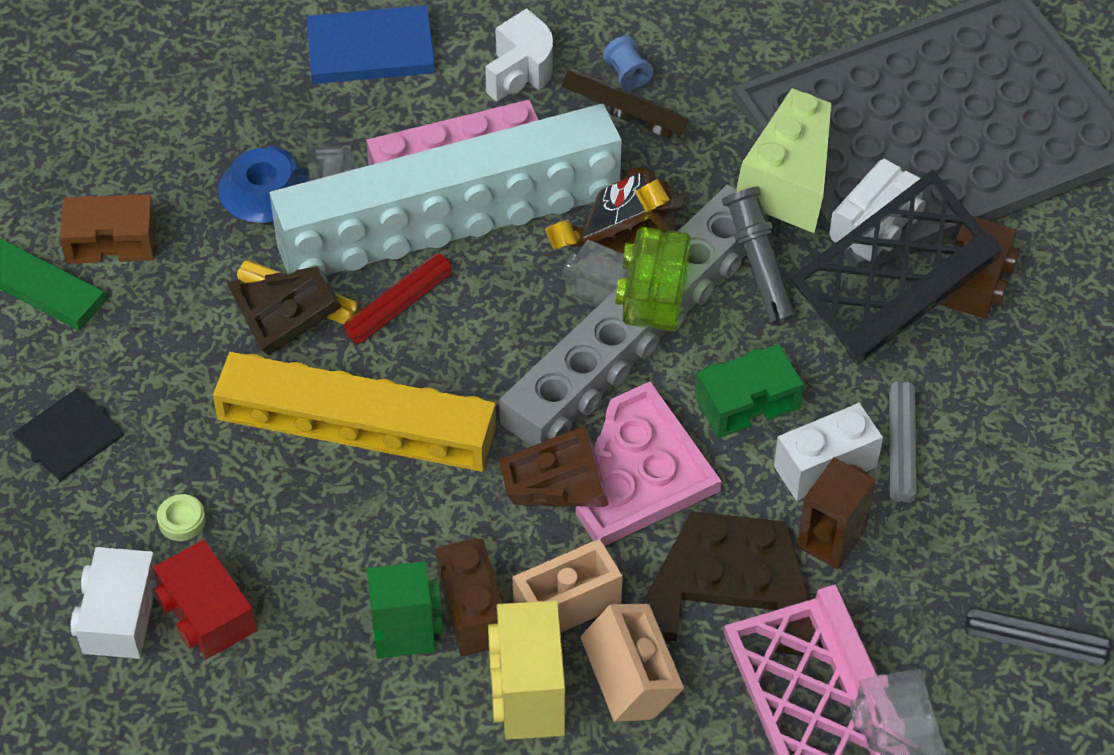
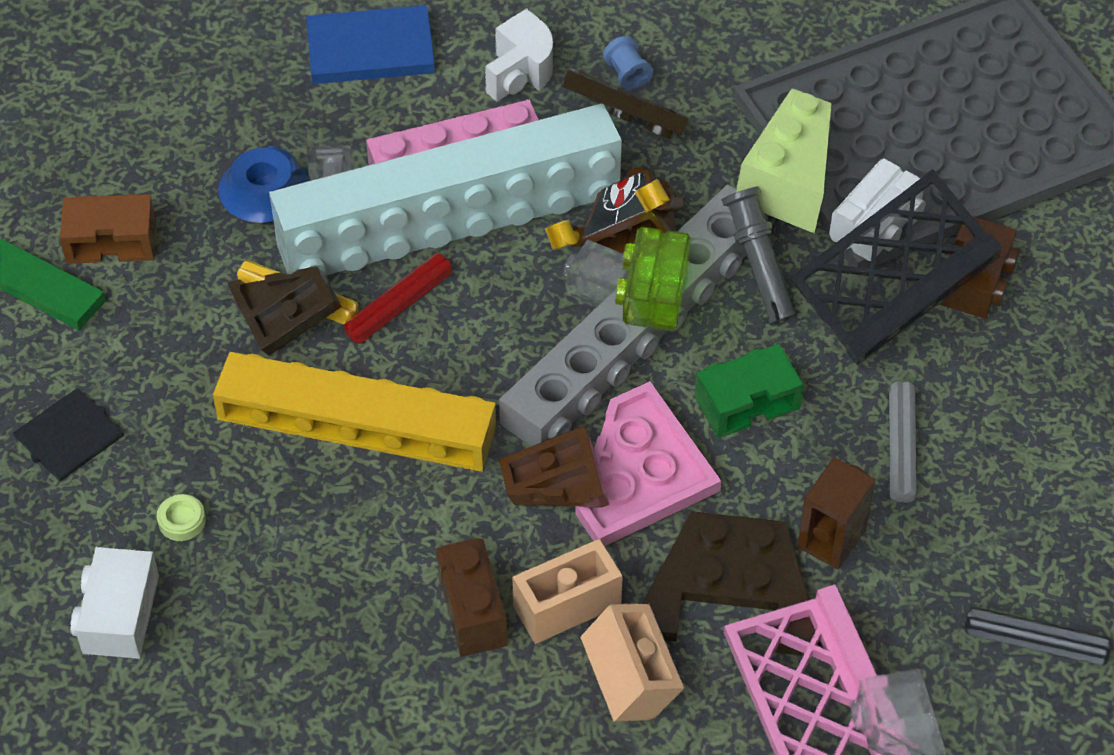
(204, 599): red brick -> none
(404, 609): green brick -> none
(527, 670): light yellow brick -> none
(810, 448): white brick -> none

